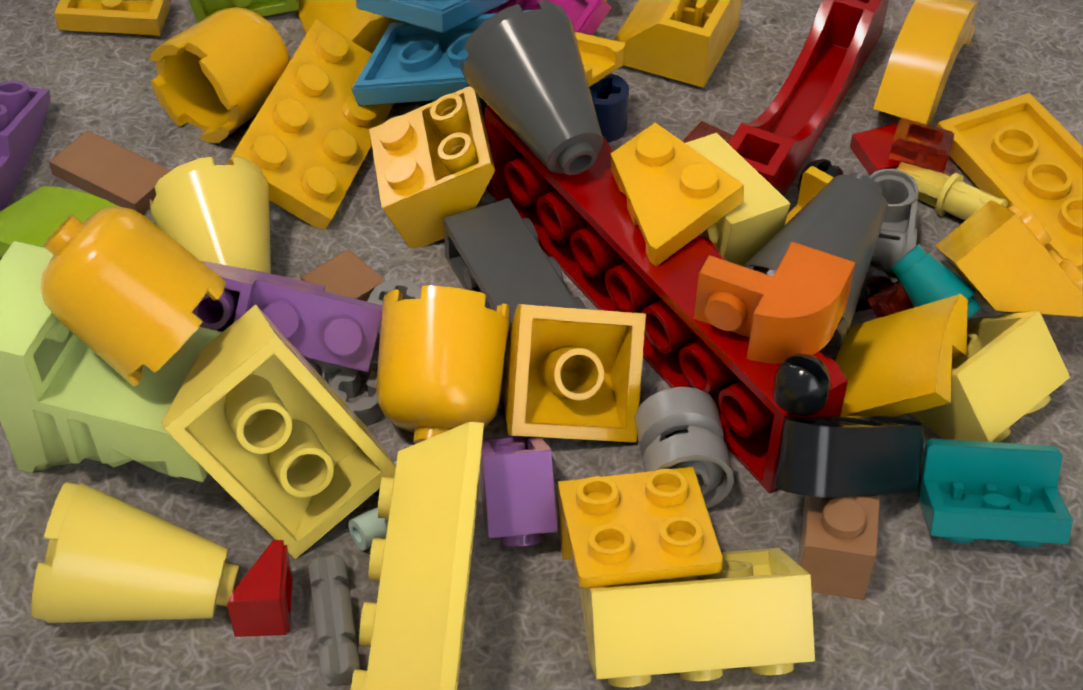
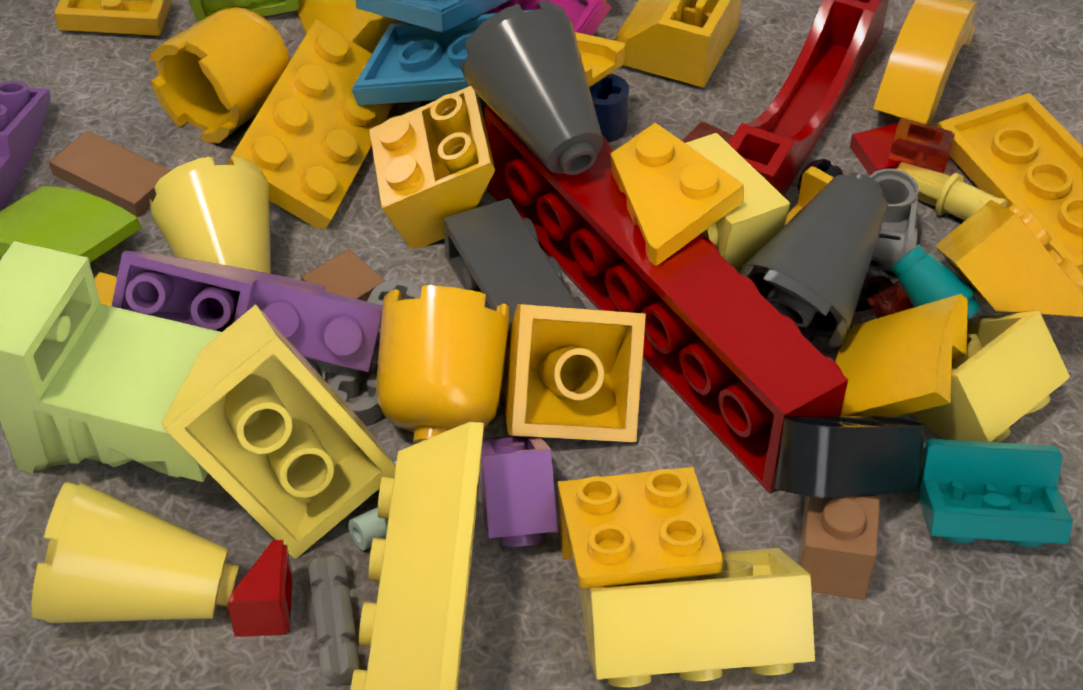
(125, 288): yellow cylinder -> none
(685, 430): light grey wheel -> none
(780, 312): orange brick -> none
(801, 385): black hinge -> none

